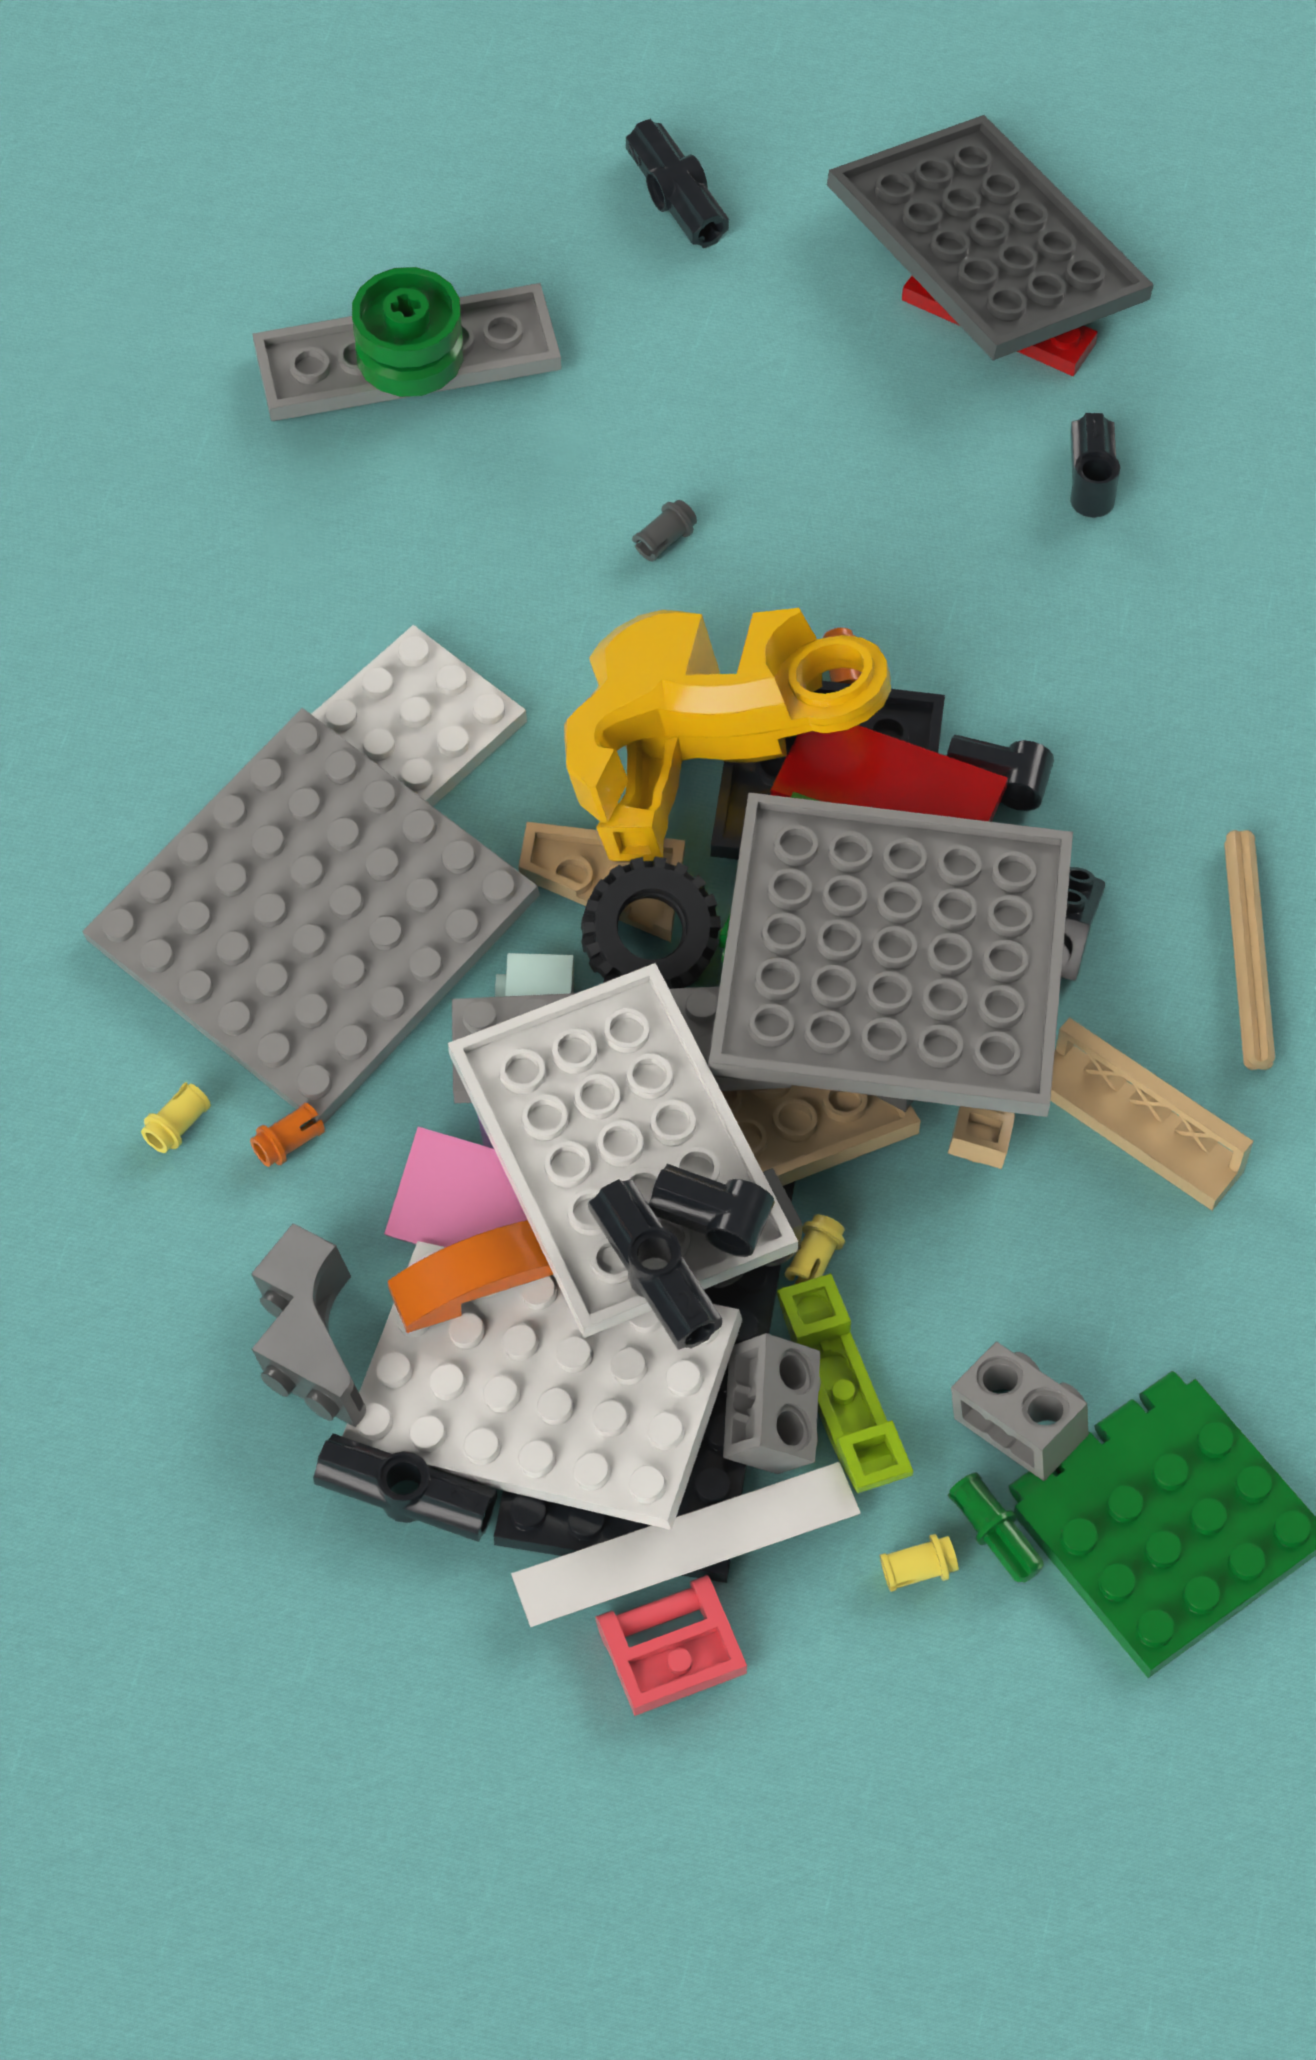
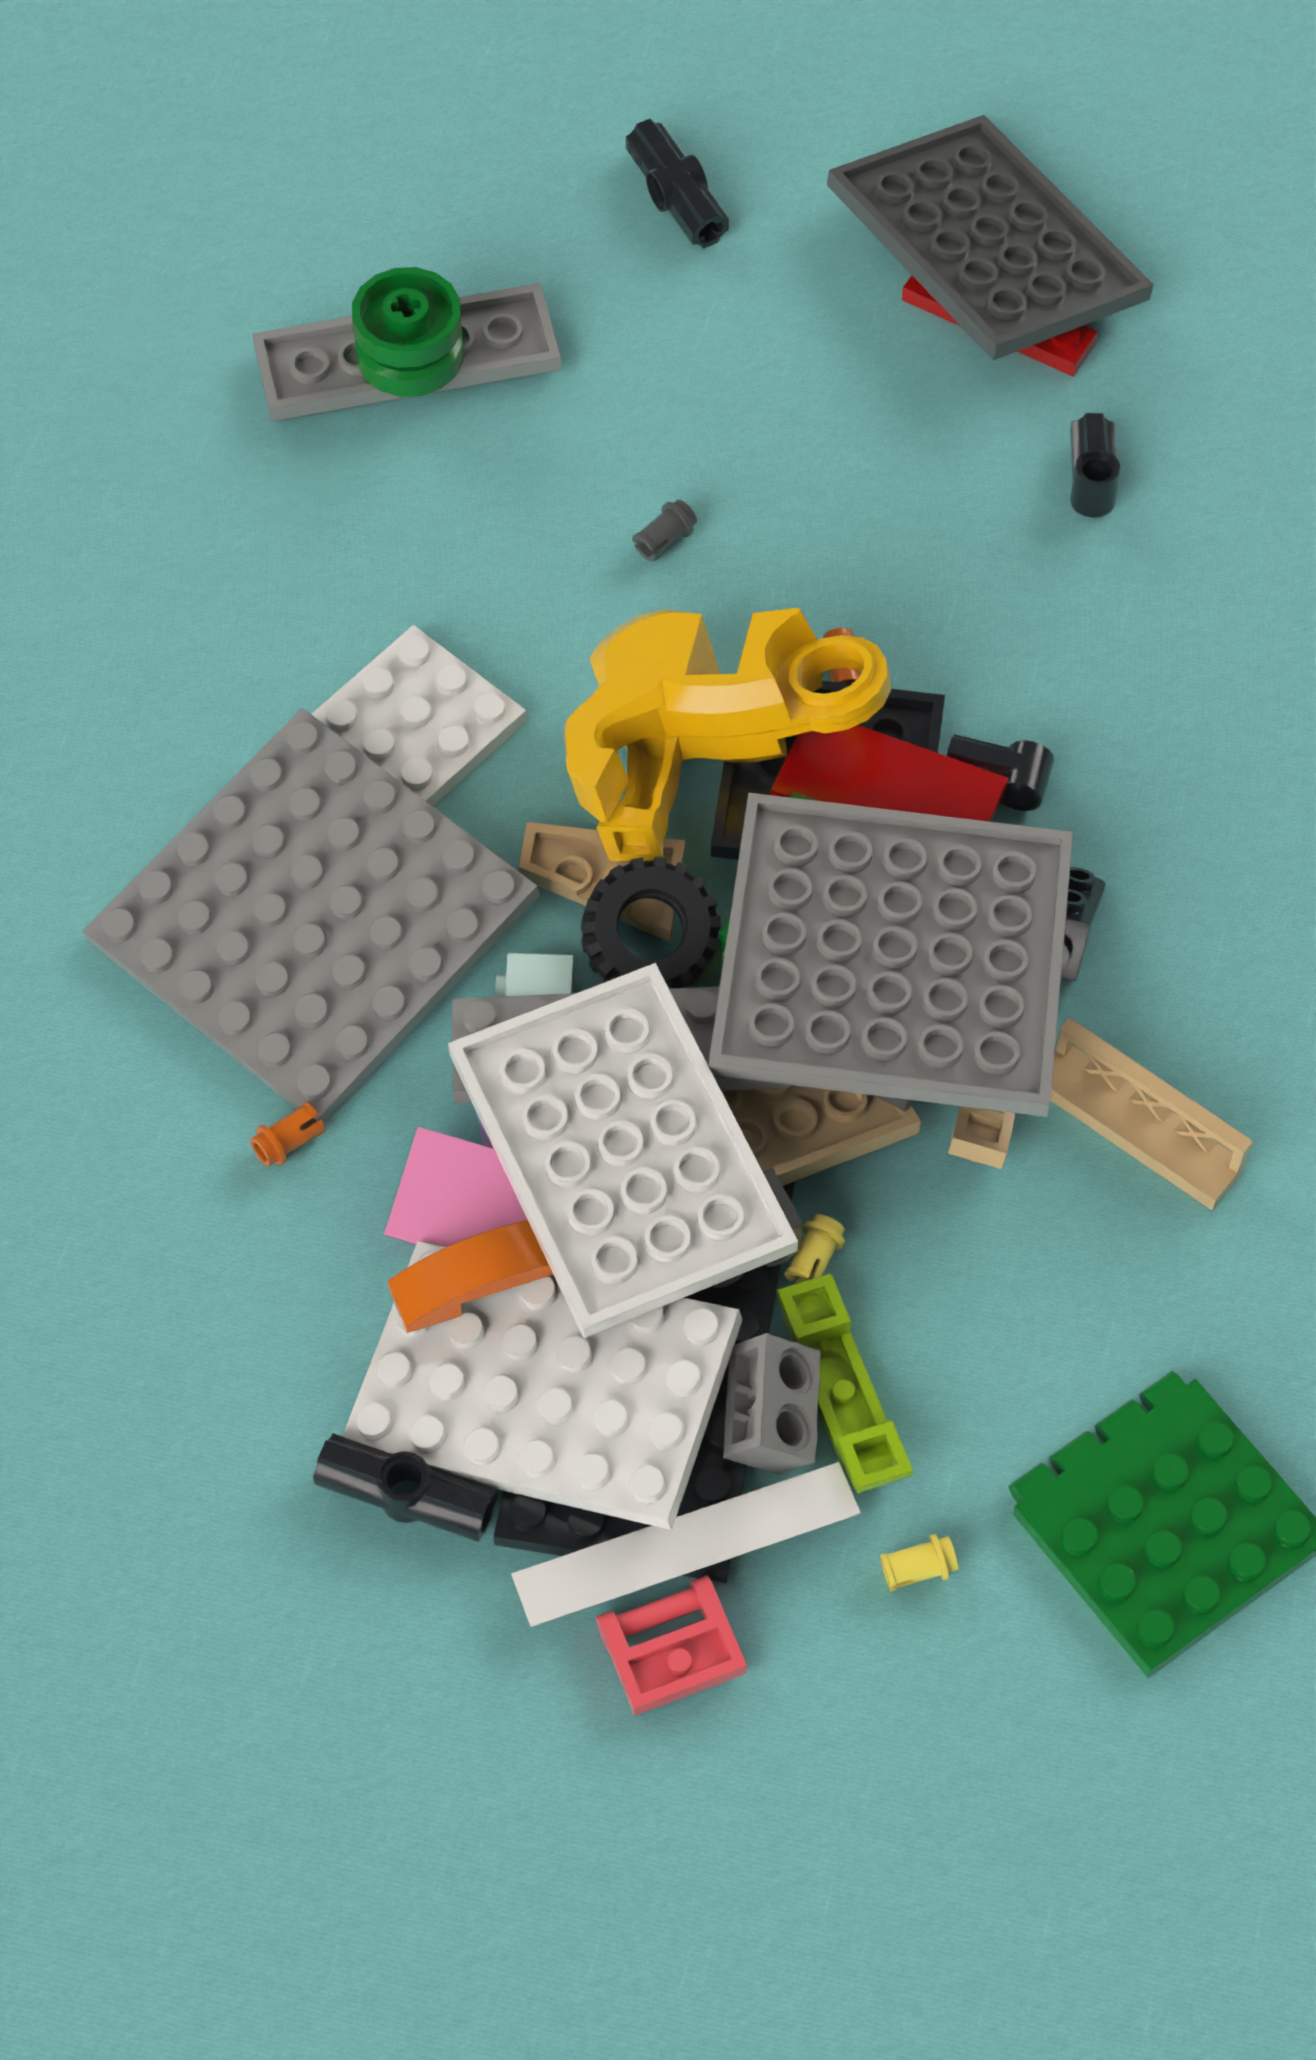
(166, 1127): light yellow pin -> none
(297, 1352): arch -> none
(670, 1291): black piece -> none
(726, 1213): black piece -> none
(996, 1528): green axle -> none
(1012, 1418): light grey brick -> none
(1249, 950): tan axle -> none

